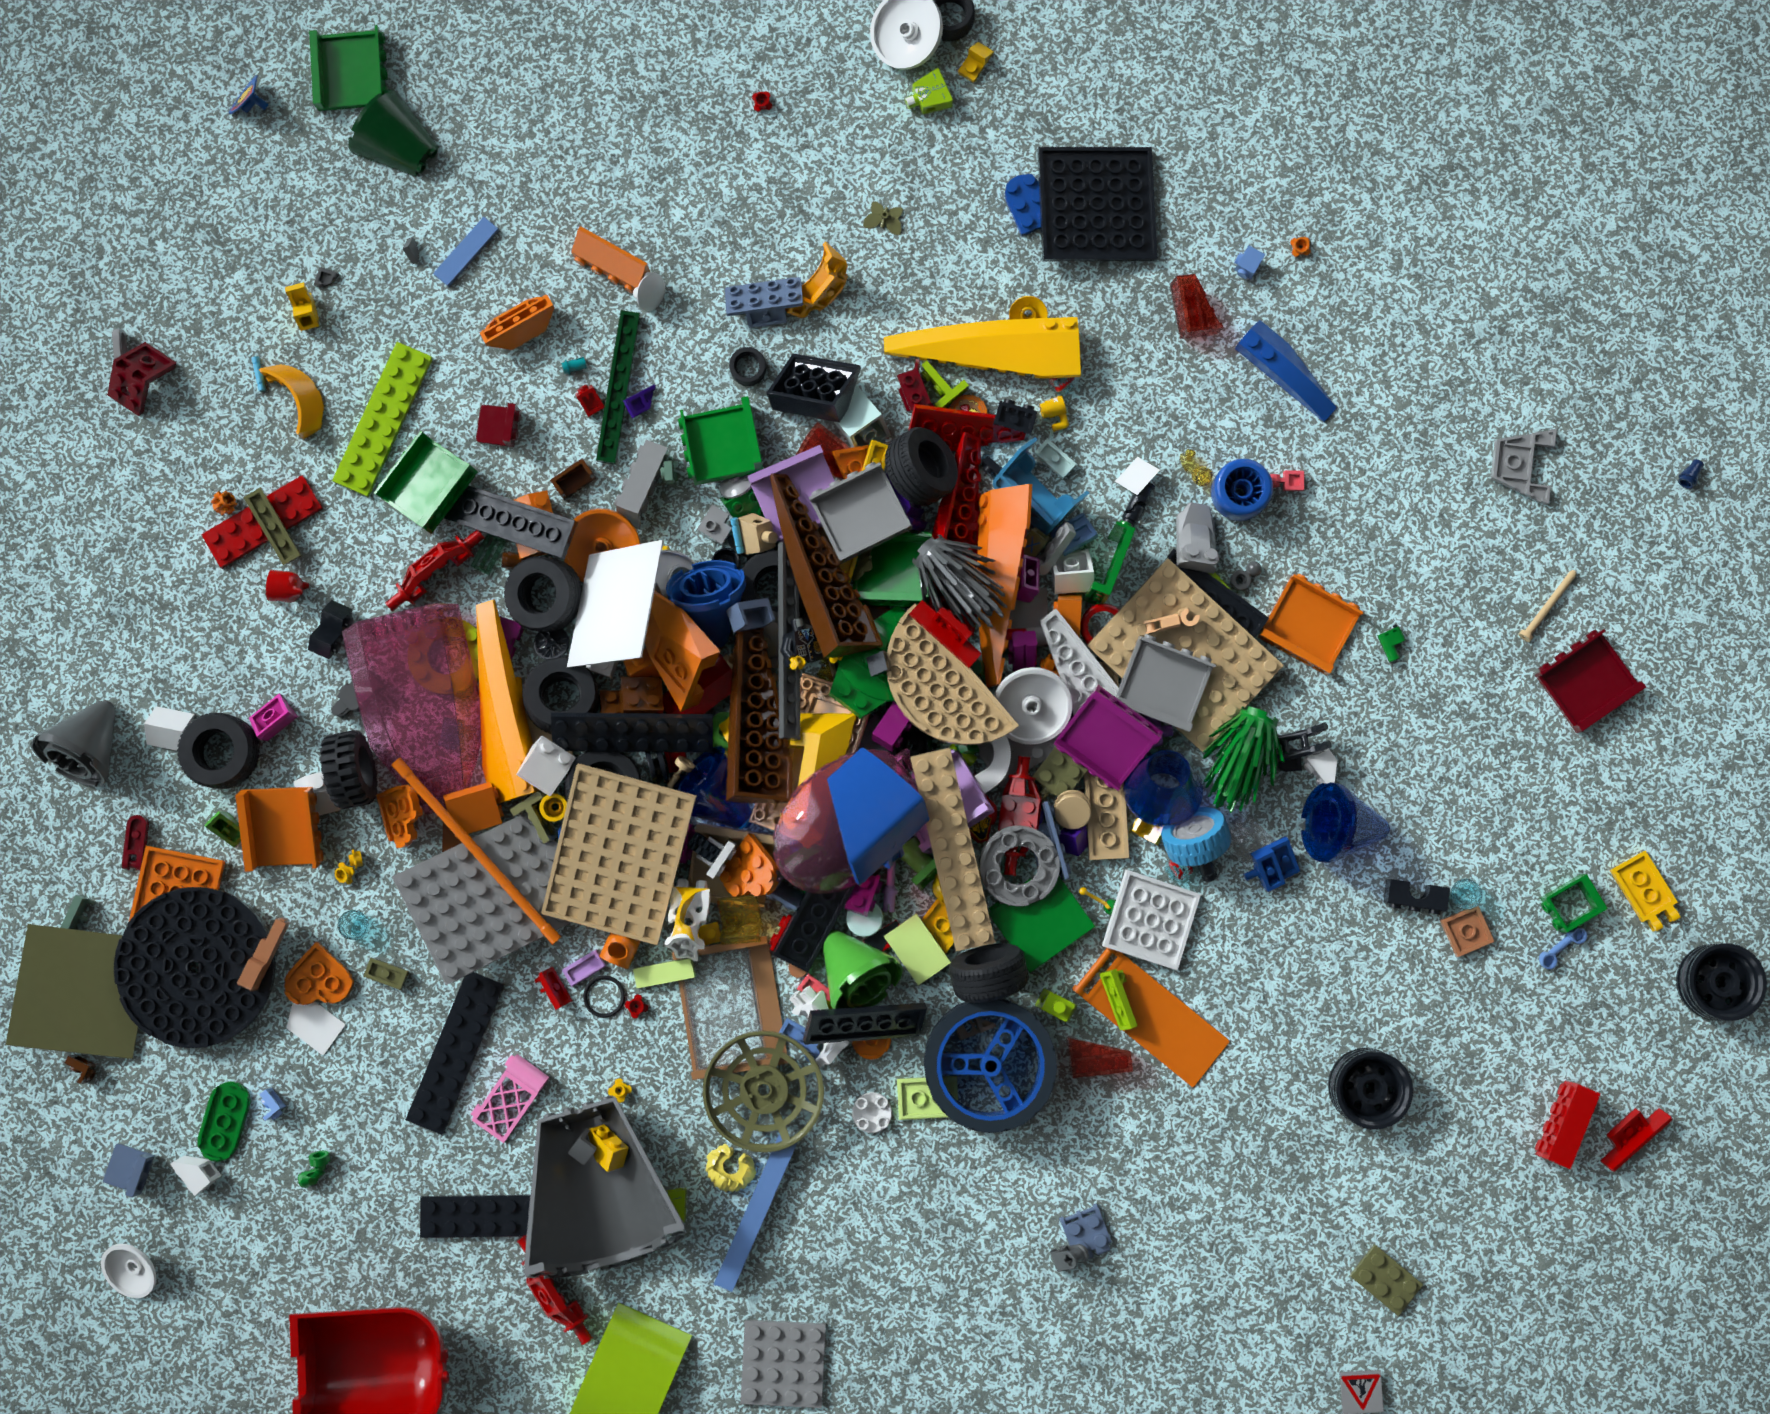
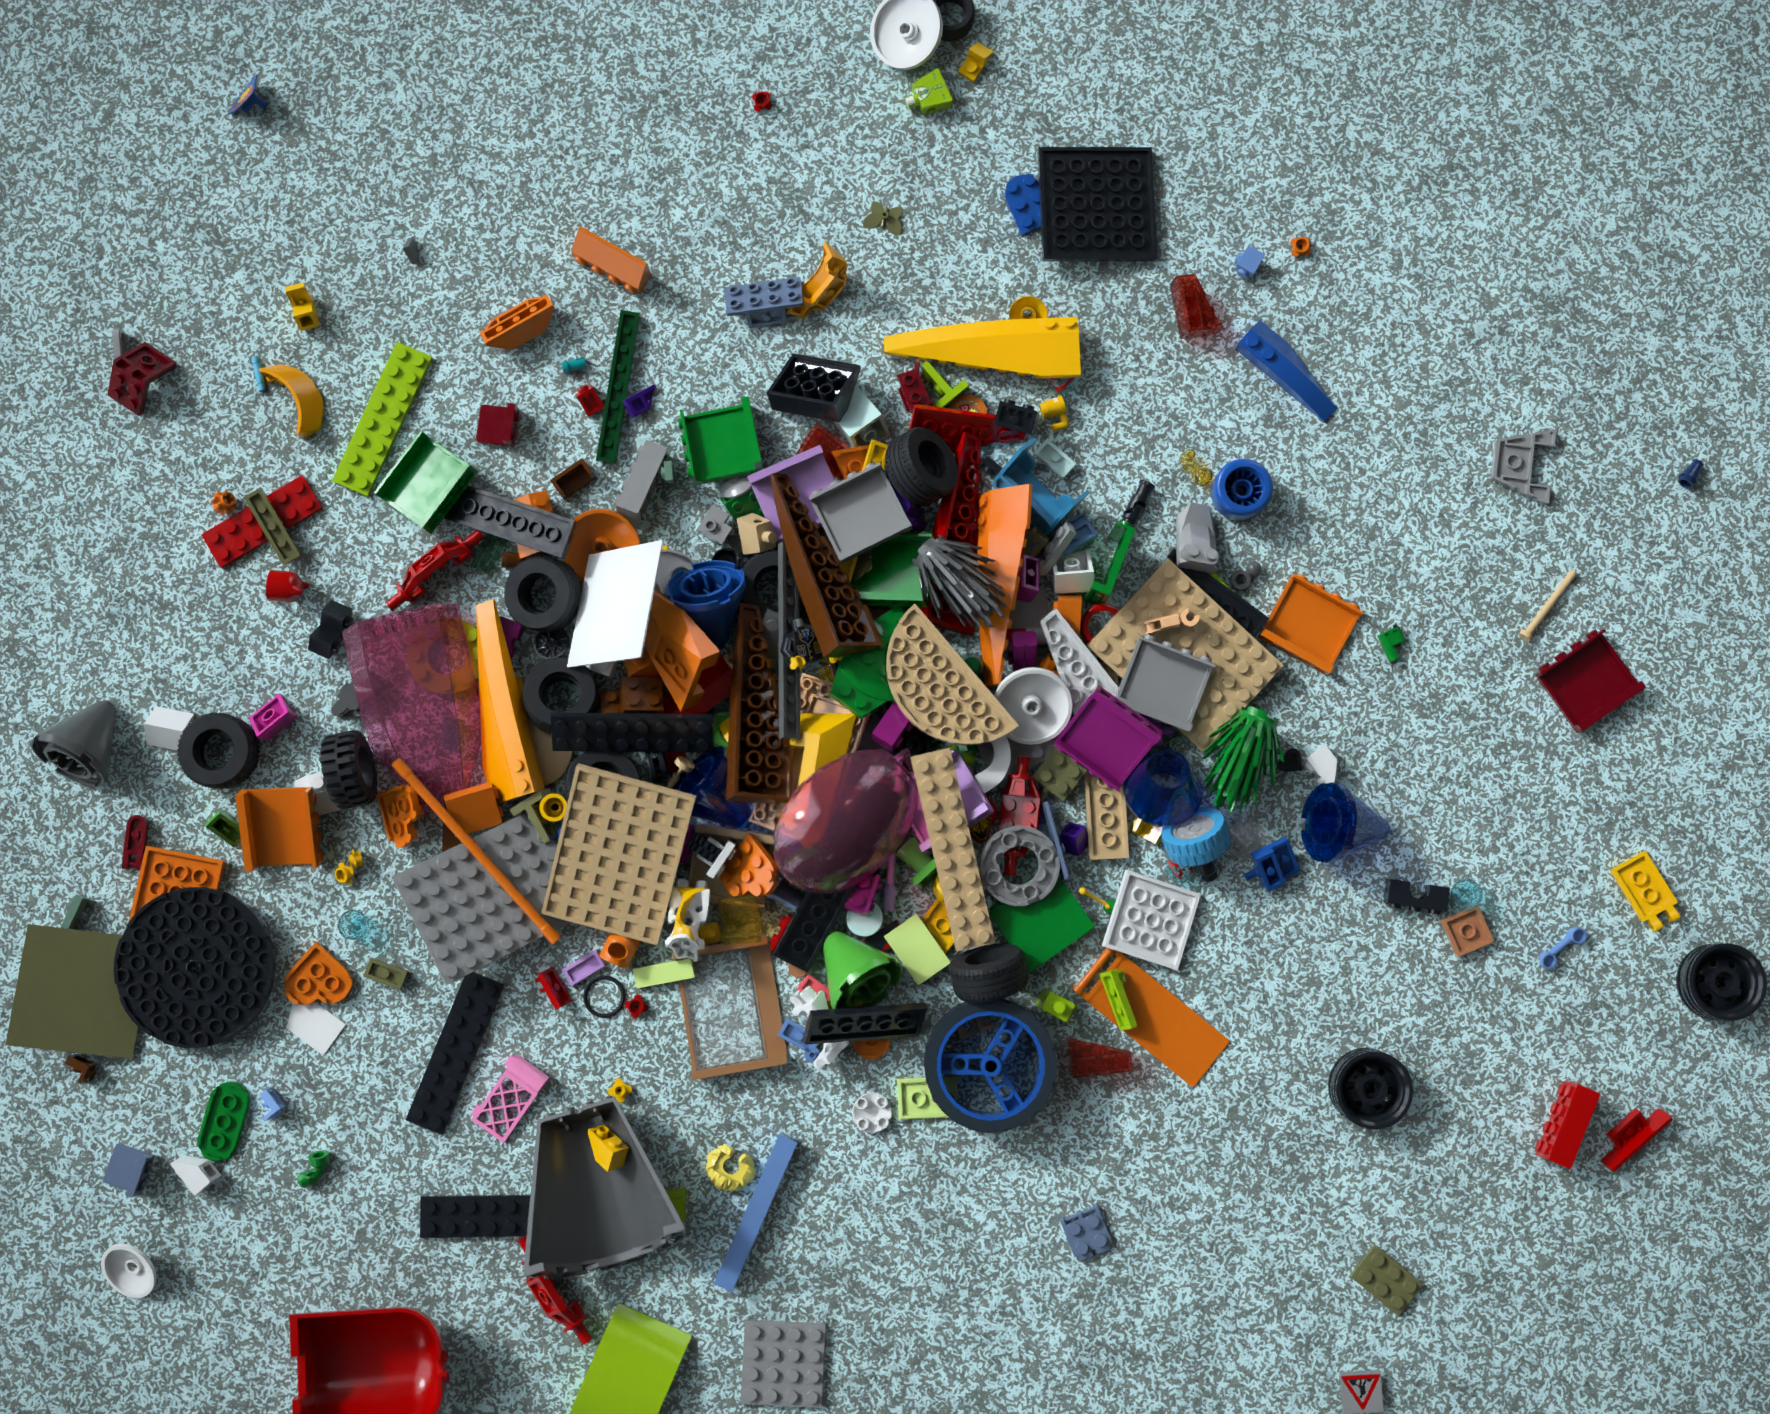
(258, 964): nougat piece -> none
(325, 277): dark grey tile -> none
(347, 68): green panel -> none
(392, 135): dark green cone -> none
(466, 251): medium blue tile -> none
(545, 765): white slope -> none
(582, 1149): dark grey panel -> none
(650, 291): white dish -> none
(737, 535): medium azure wheel -> none
(747, 351): black tyre -> none
(750, 615): sand blue panel -> none
(758, 1102): olive dish -> none
(874, 812): blue panel -> none
(878, 664): black tile -> none
(947, 631): red bracket -> none
(1069, 1256): dark grey piece -> none
(1072, 809): tan head -> none
(1137, 475): white sticker -> none
(1291, 480): coral plate -> none
(1306, 748): black piece -> none
(1589, 892): green window -> none

